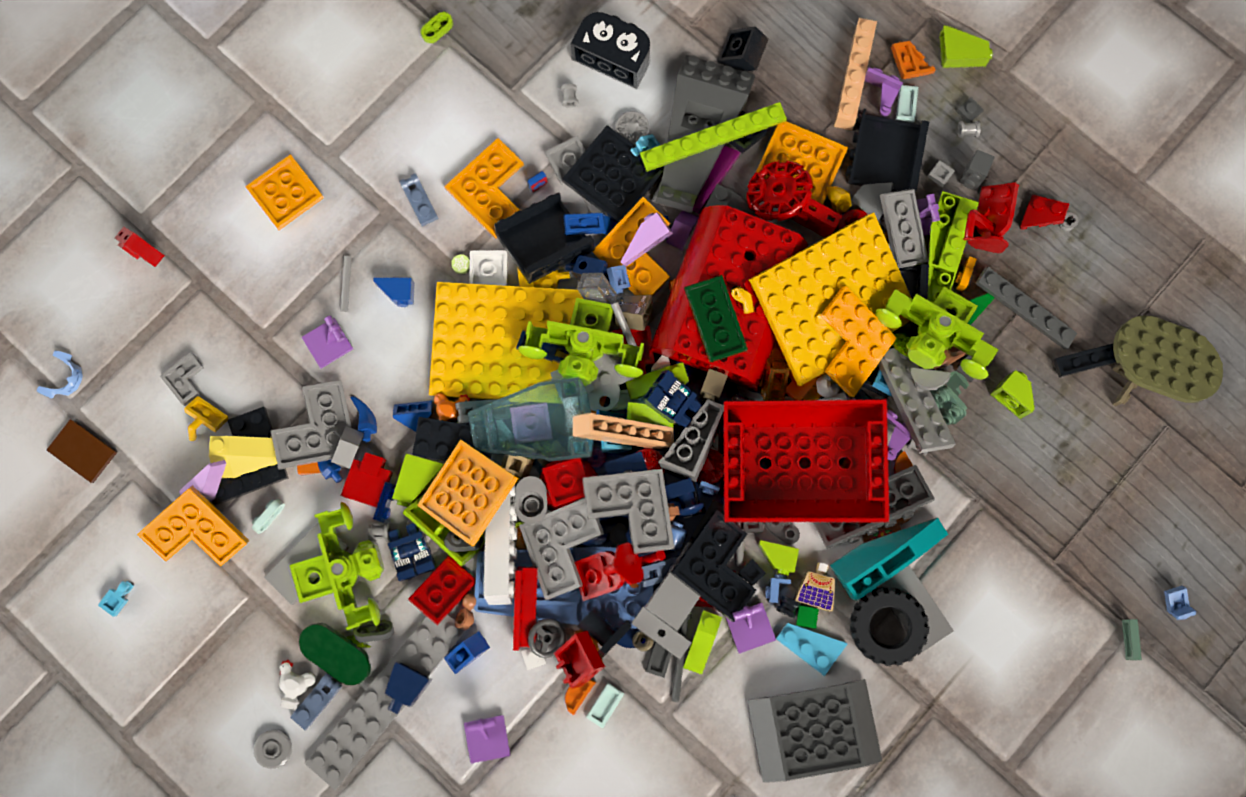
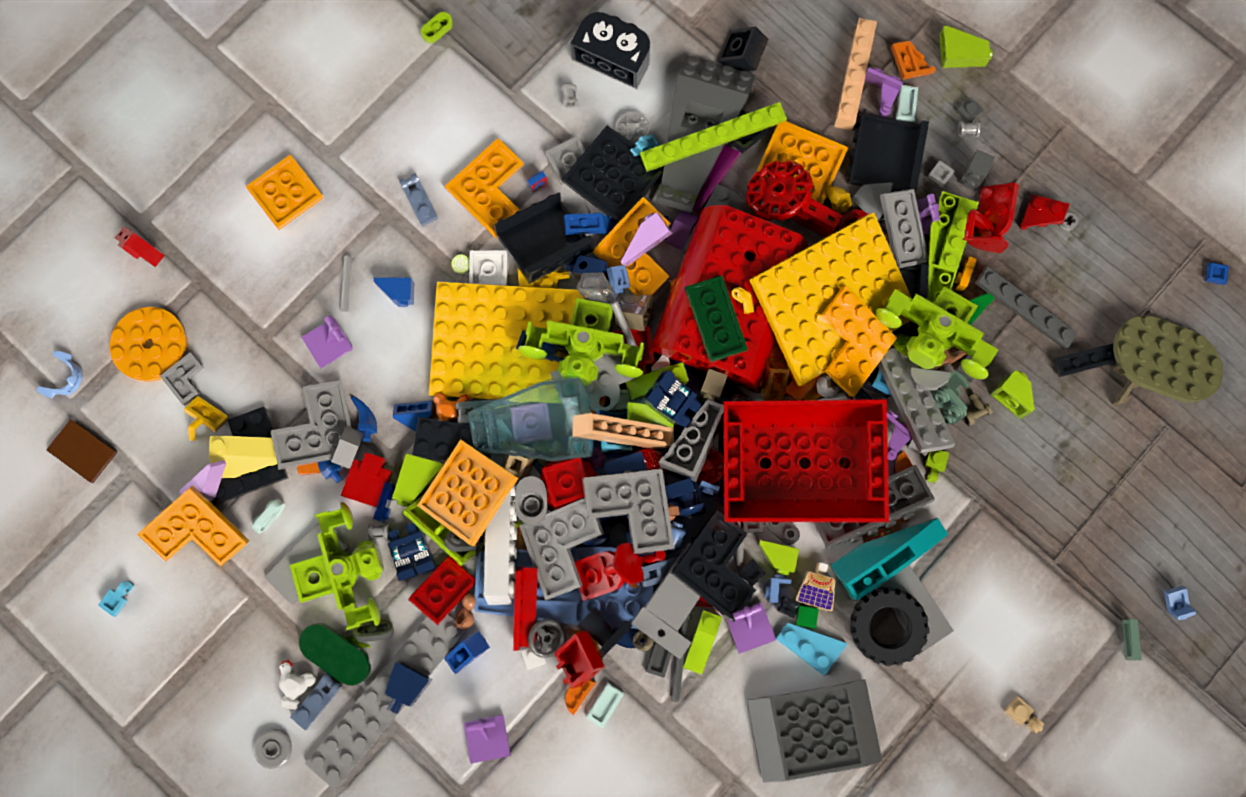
(134, 330): none -> light orange plate
(936, 462): none -> lime plate
(981, 410): none -> dark tan piece
(1020, 712): none -> tan plate
(1217, 273): none -> blue tile

